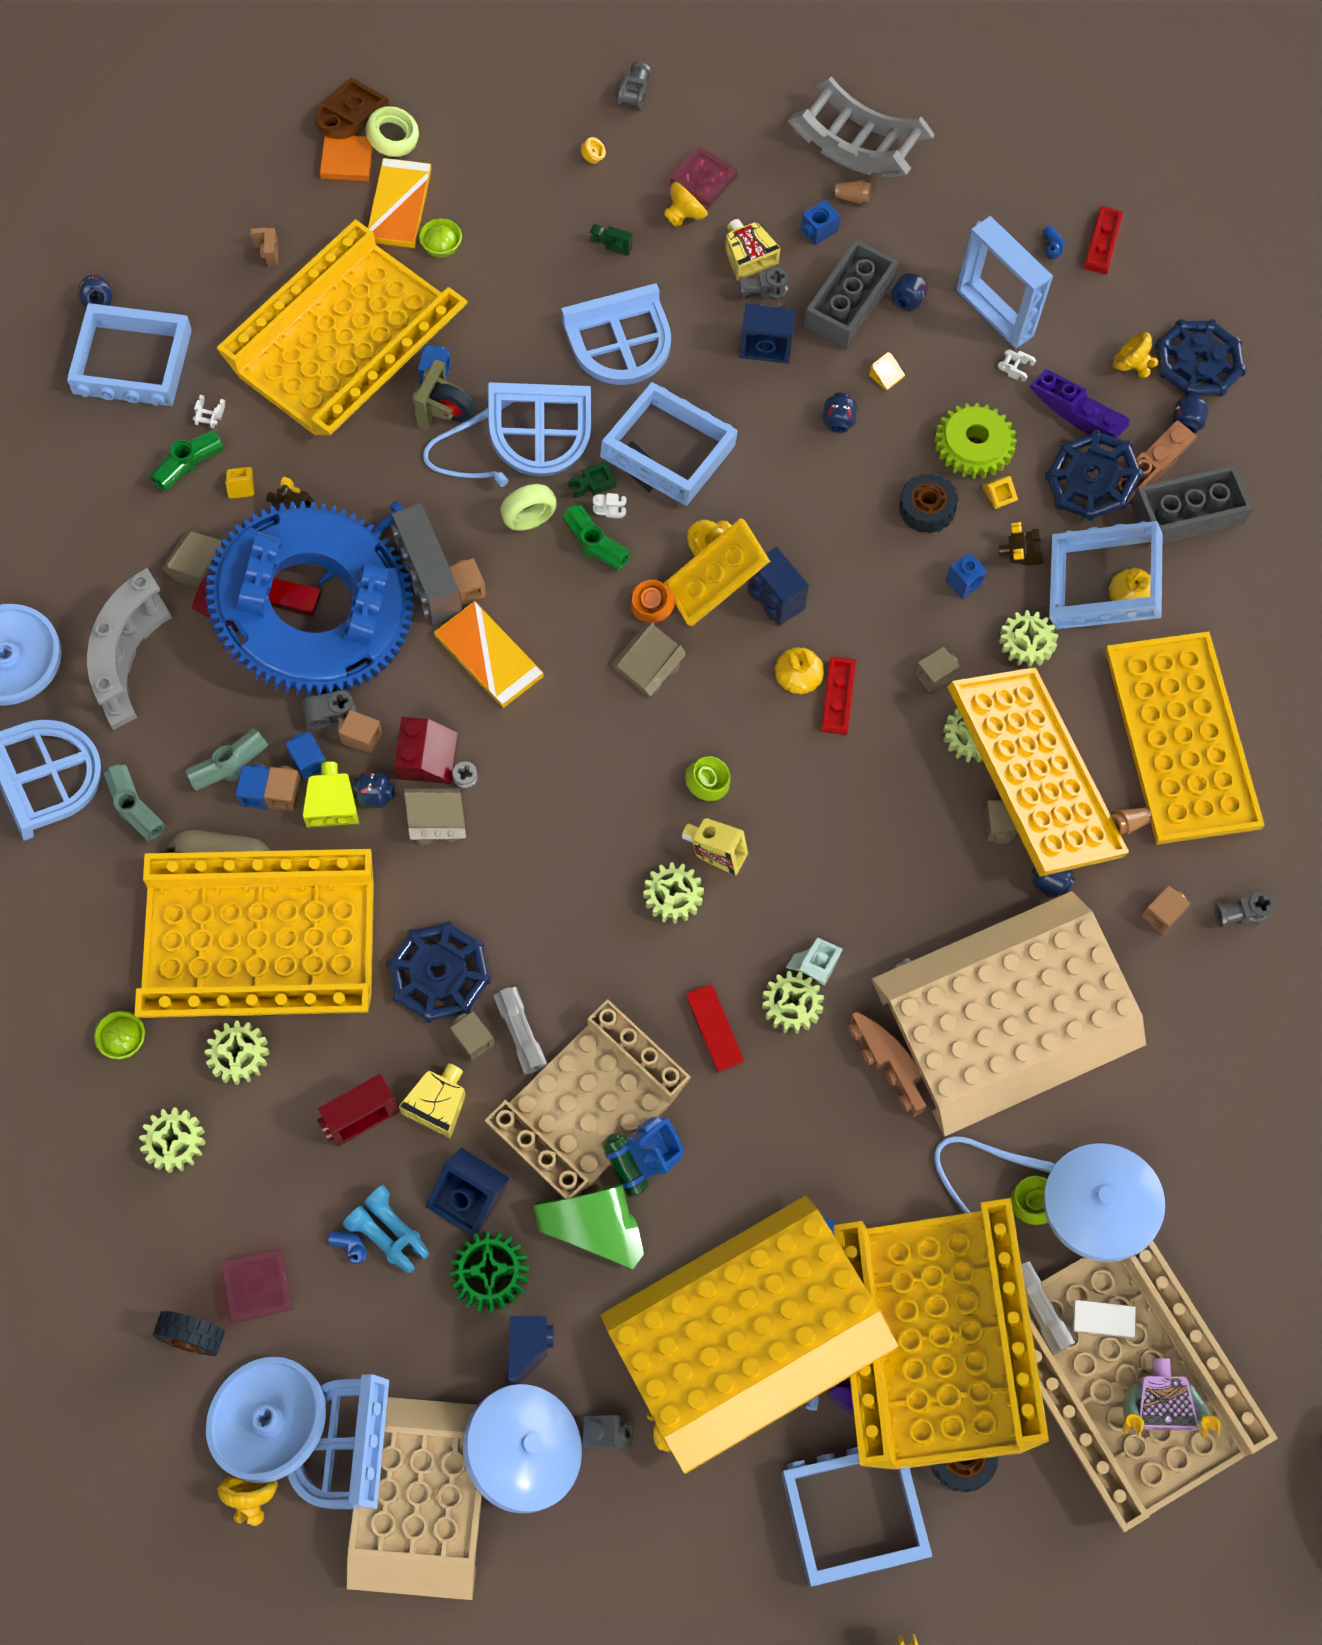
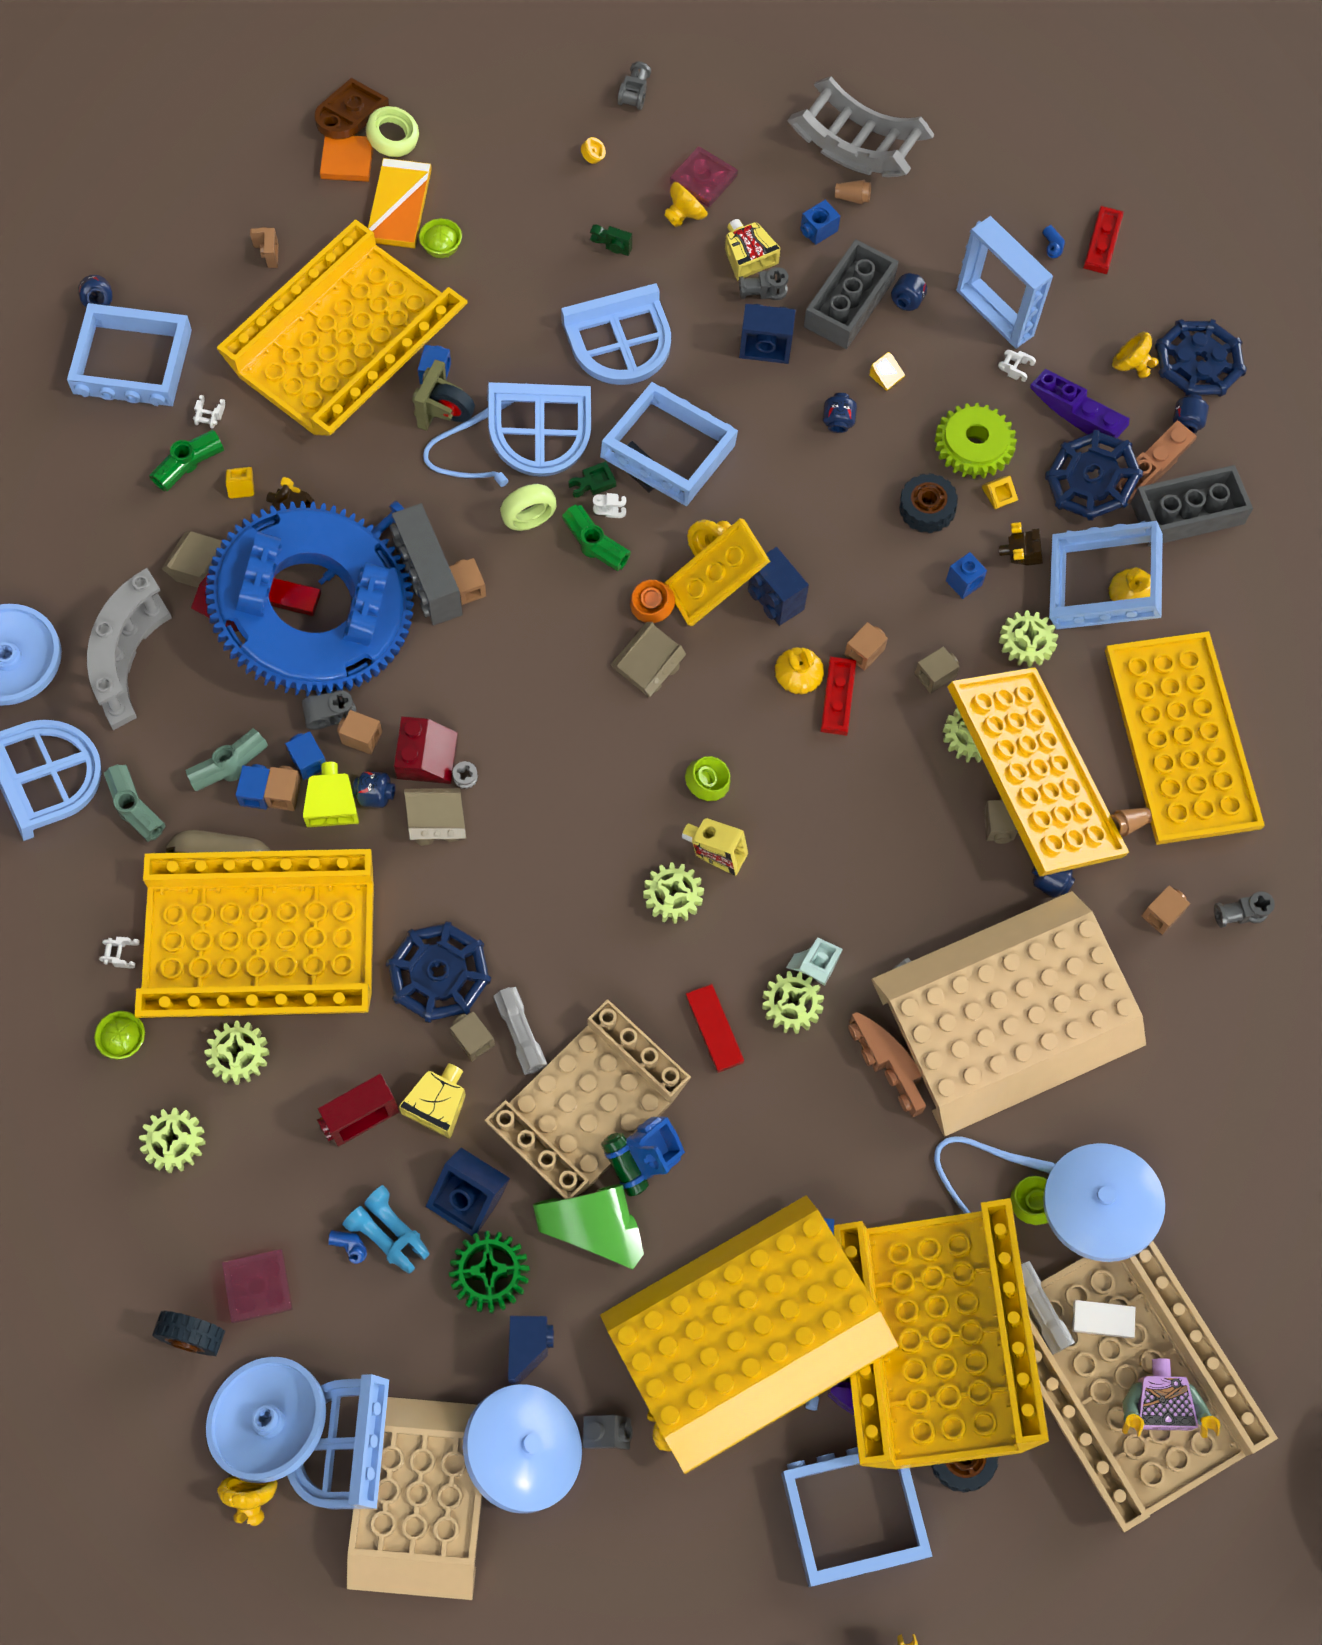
(119, 942): none -> white piece
(488, 654): tile -> none
(866, 645): none -> medium nougat brick

